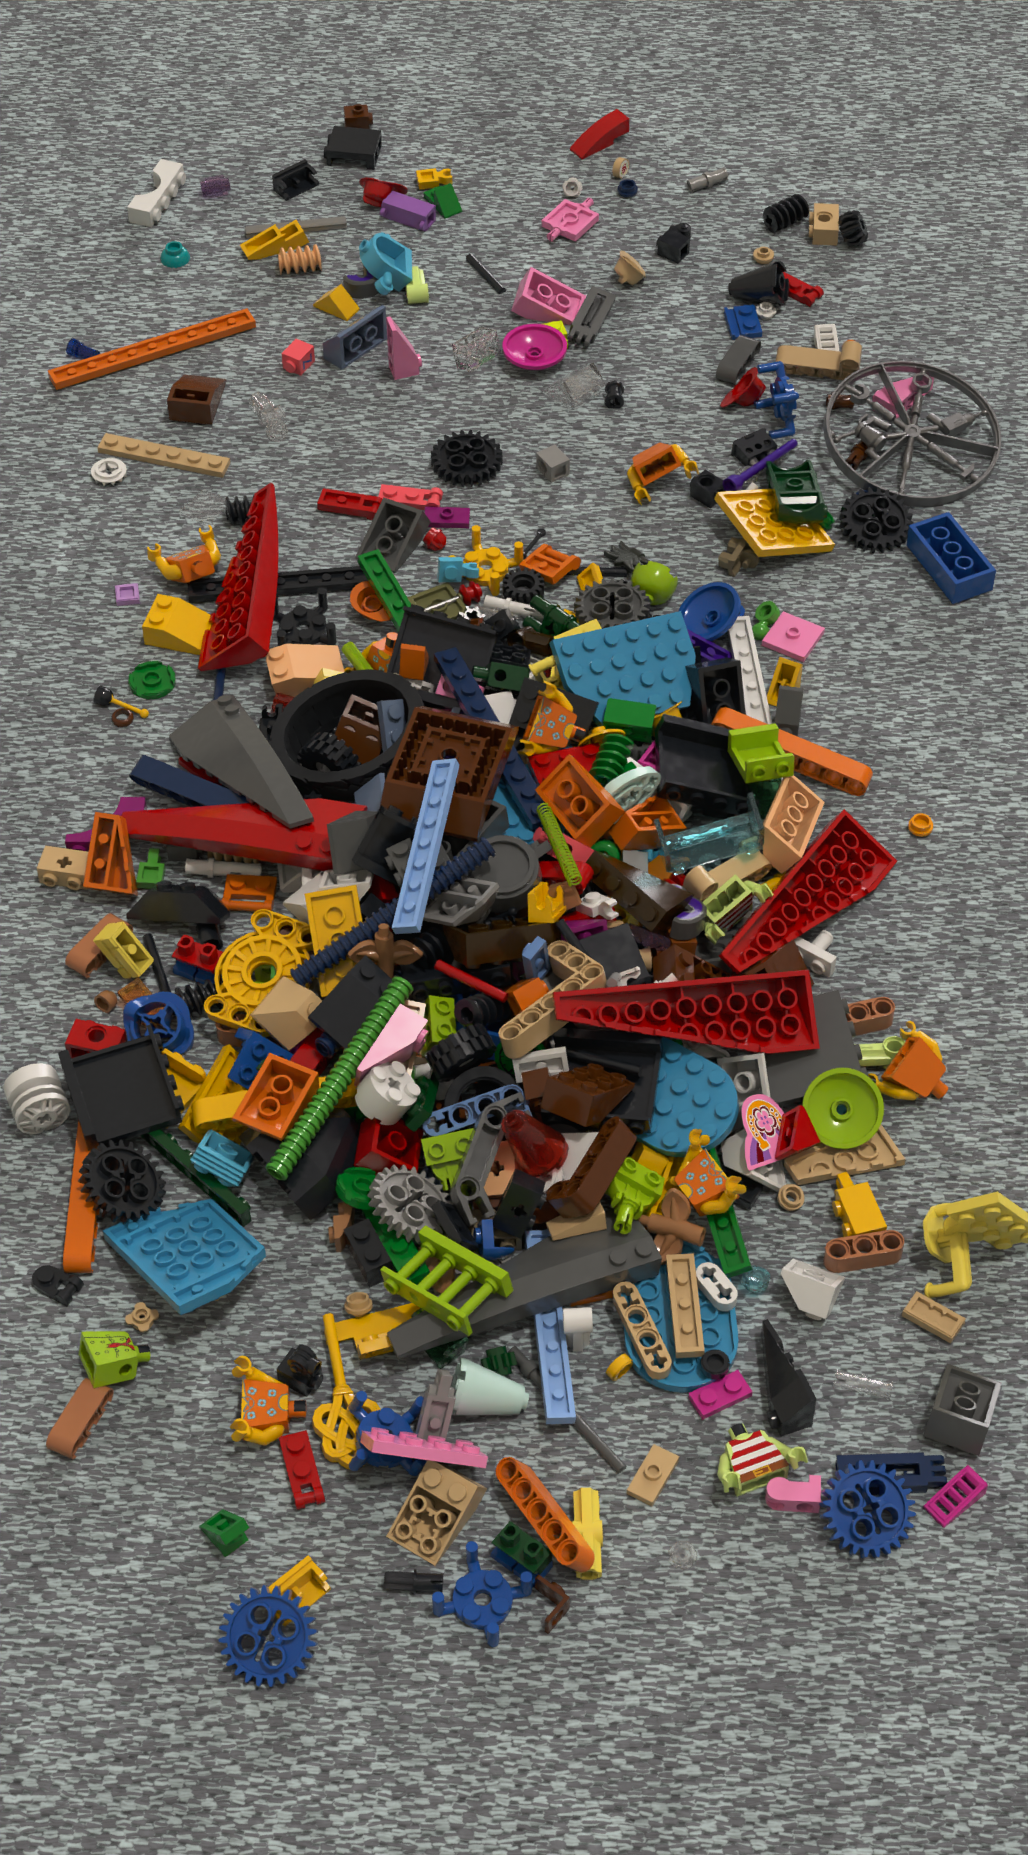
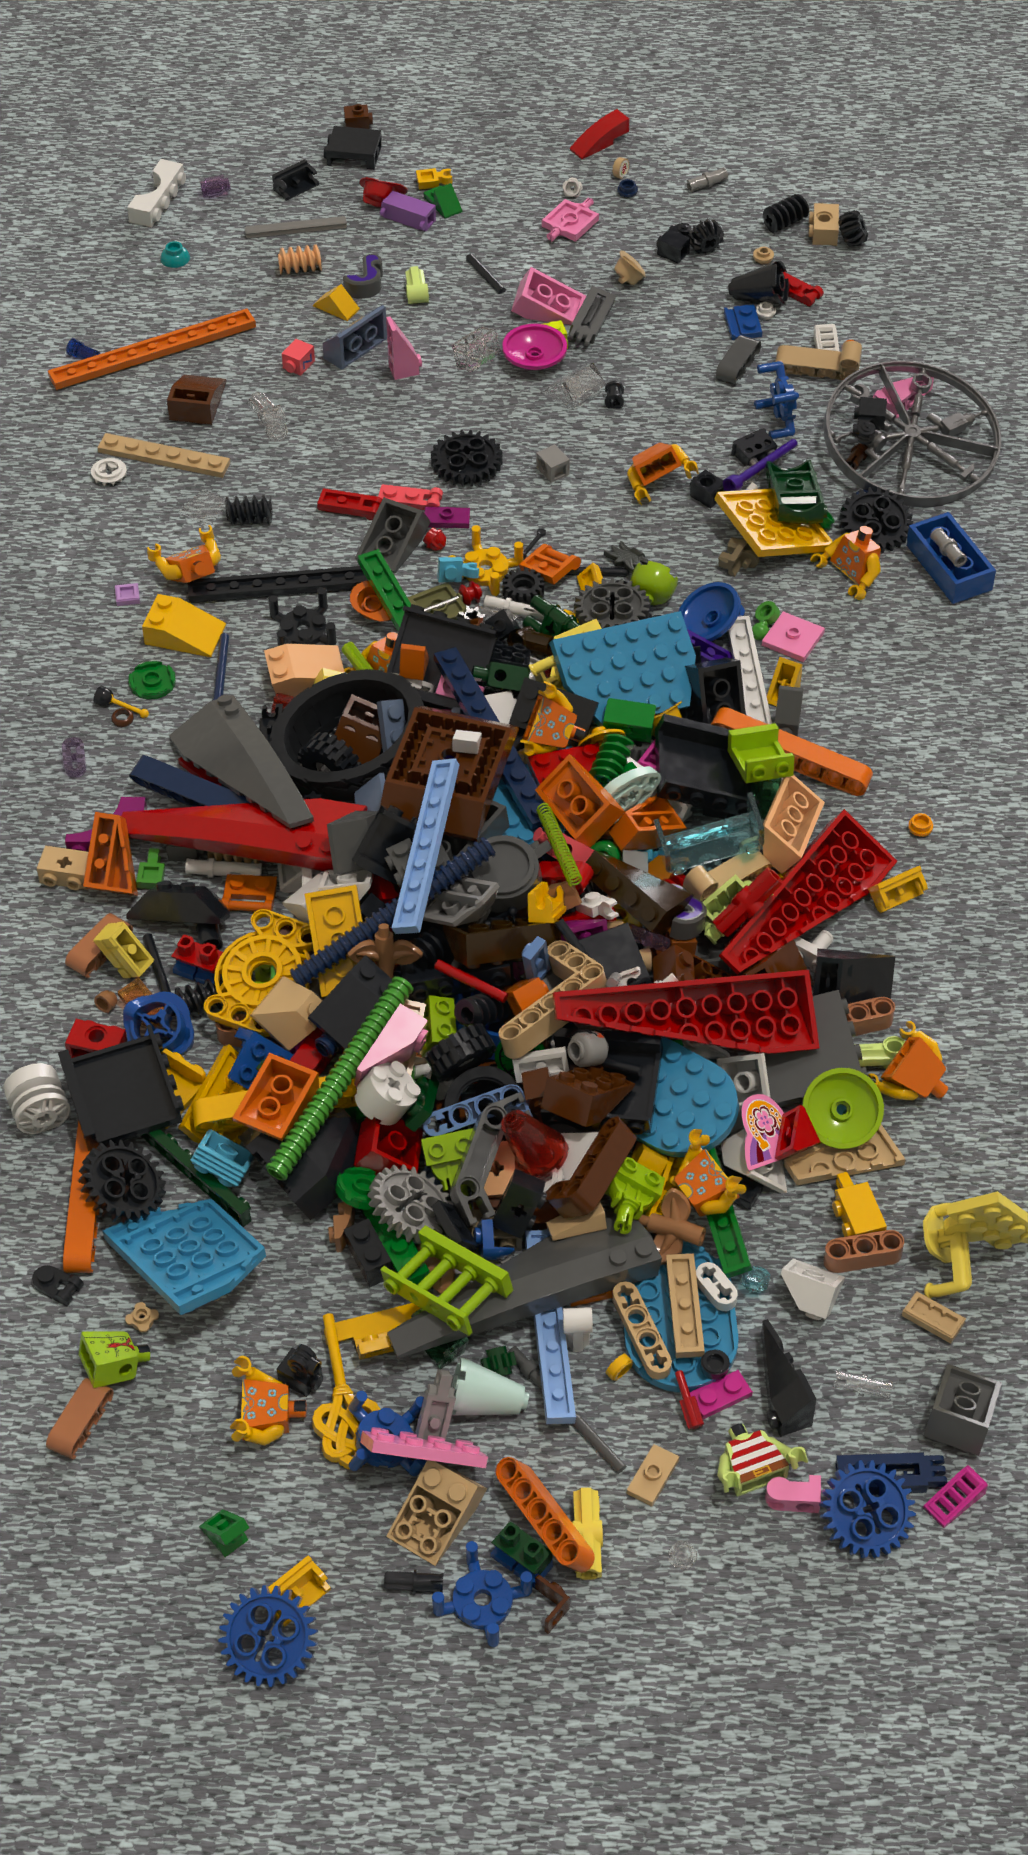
(69, 758): none -> clear purple beam
(247, 604): red wedge -> none
(272, 239): yellow slope -> none
(301, 1469): red plate -> none
(358, 1304): tan plate -> none
(387, 262): medium azure piece -> none
(466, 741): none -> white slope
(588, 1049): none -> light grey head
(689, 1404): none -> red axle
(706, 236): none -> black gear
(746, 391): red piece -> none
(748, 901): none -> red piece
(793, 1191): tan plate -> none
(842, 401): reddish brown pin -> none
(854, 974): none -> black slope
(855, 557): none -> torso
(871, 417): none -> black brick
(898, 889): none -> yellow hinge
(948, 547): none -> light grey pin

